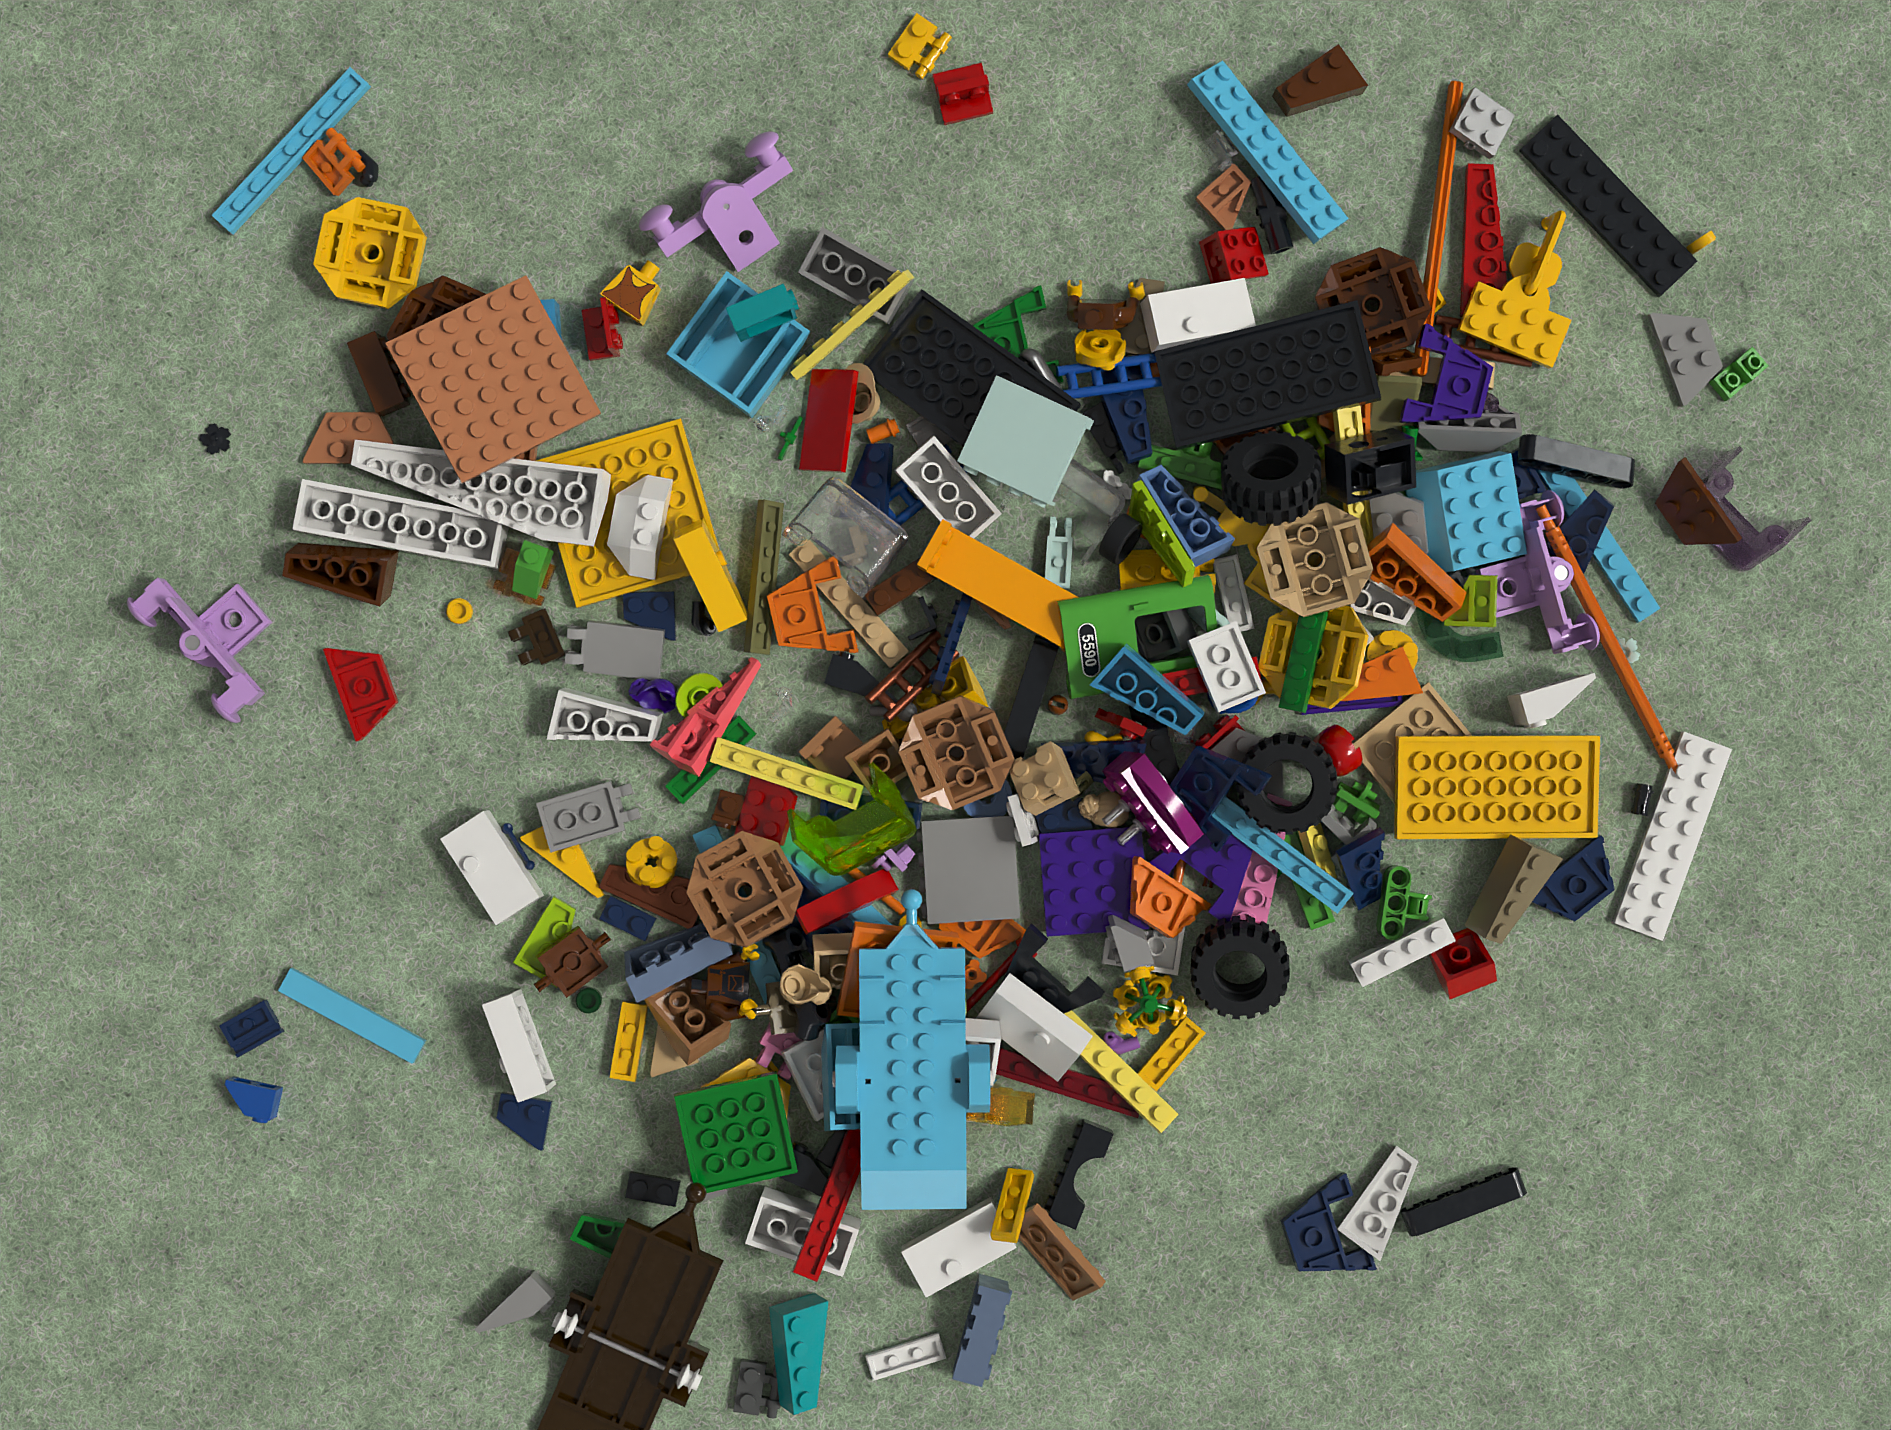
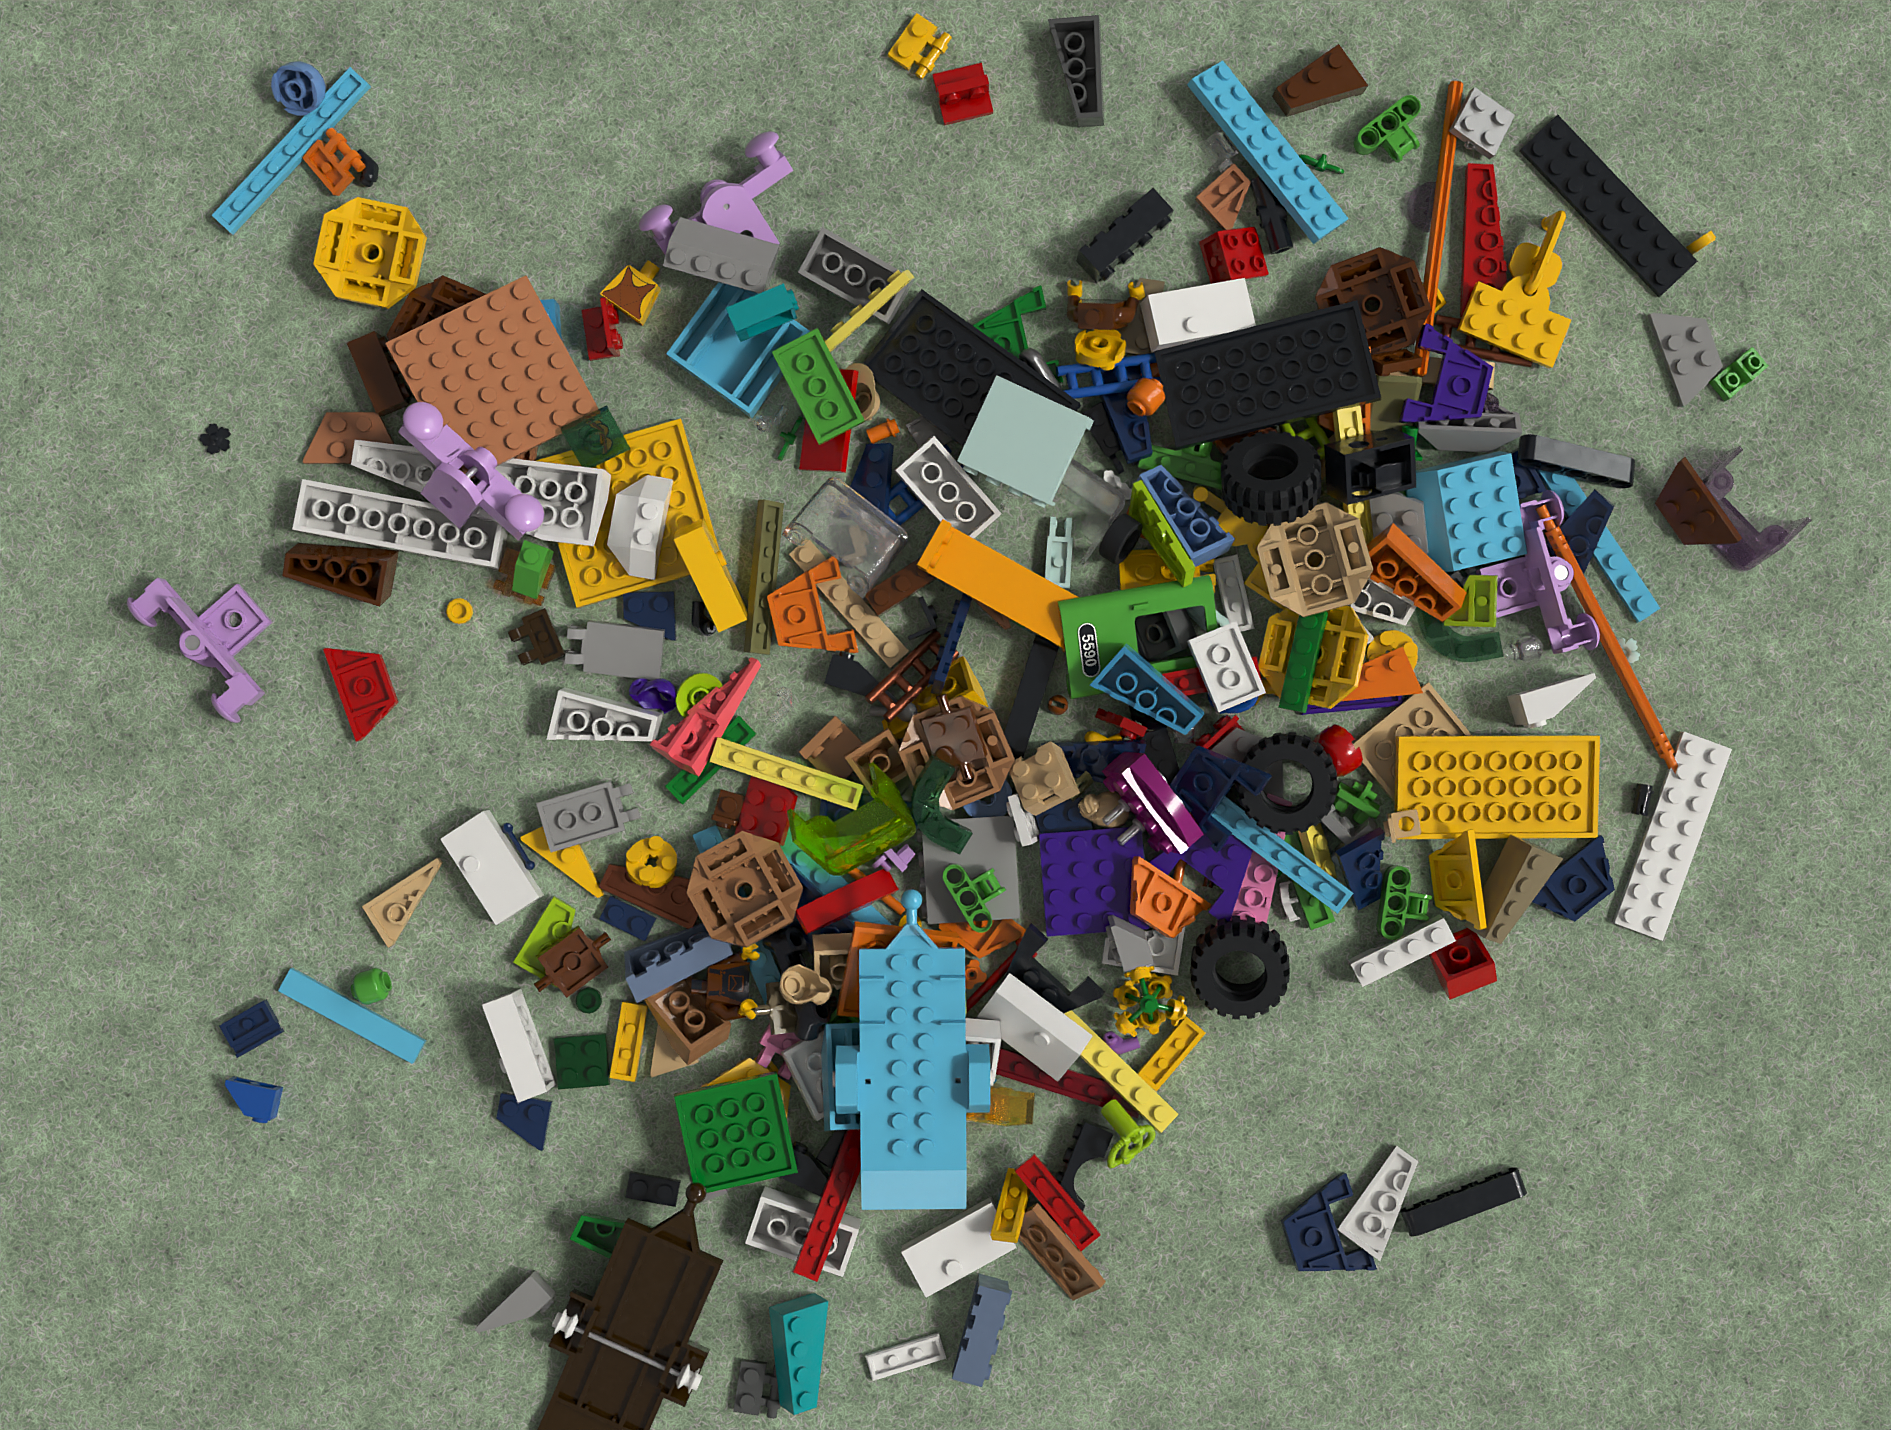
(298, 87): none -> medium blue cylinder
(371, 986): none -> bright green head
(395, 906): none -> tan wing
(453, 490): none -> lavender piece
(582, 1061): none -> dark green plate
(595, 438): none -> clear green tile
(721, 255): none -> light grey slope
(818, 386): none -> bright green plate
(926, 807): none -> clear green plate
(955, 736): none -> reddish brown plate
(979, 888): none -> bright green piece
(1057, 1202): none -> red plate
(1081, 62): none -> dark grey wedge
(1124, 236): none -> black wedge
(1128, 1133): none -> lime piece
(1145, 397): none -> orange head
(1286, 902): none -> white piece
(1320, 164): none -> green piece
(1391, 139): none -> bright green piece
(1392, 828): none -> tan bracket
(1421, 206): none -> tile
(1458, 880): none -> yellow wing
(1523, 649): none -> clear head

